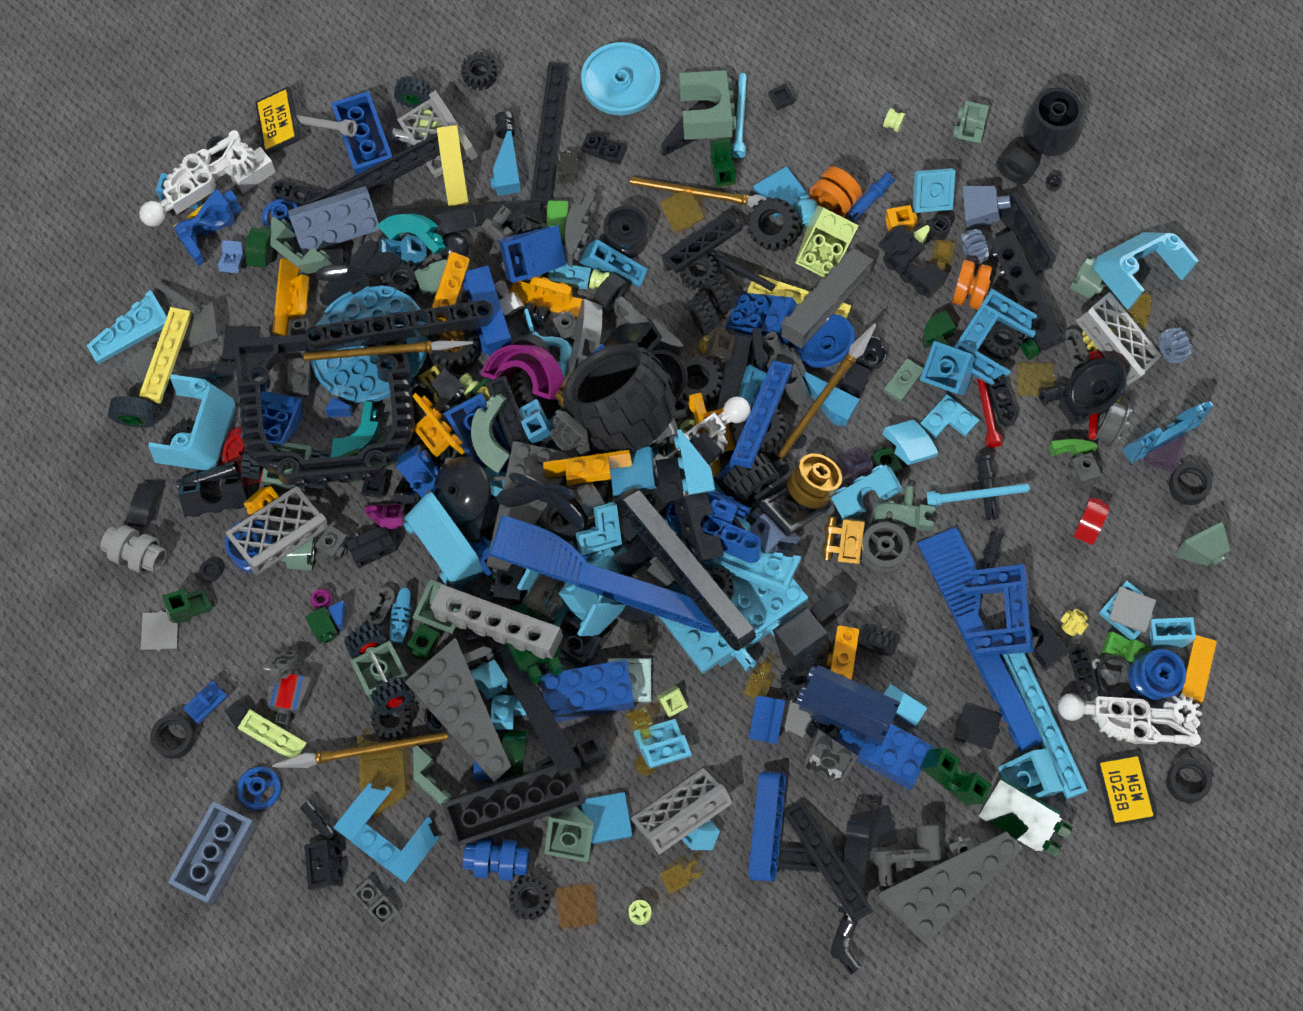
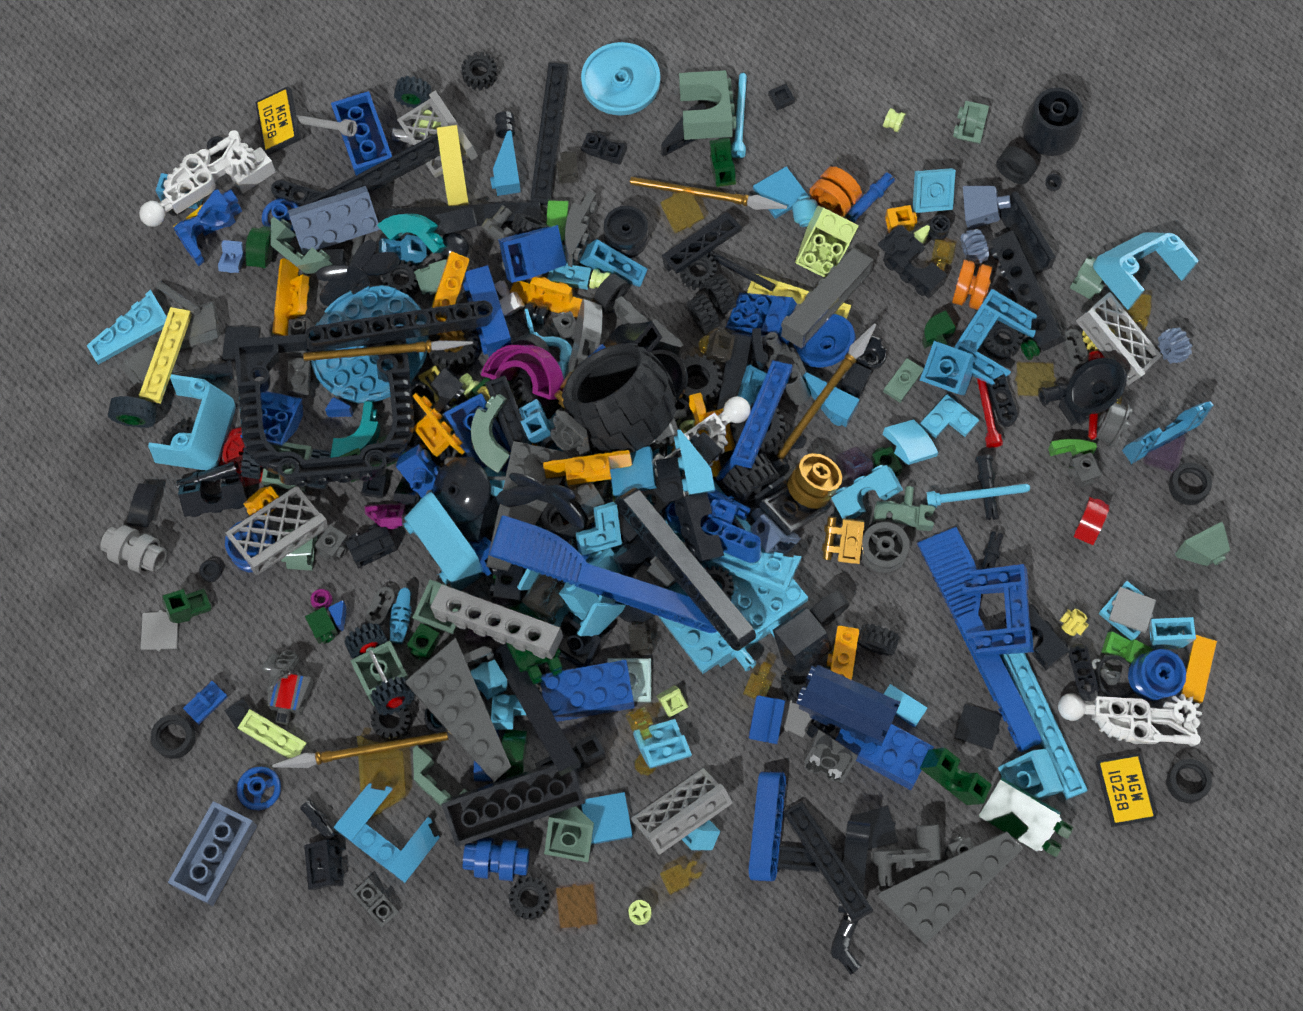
(762, 212): black tyre -> none

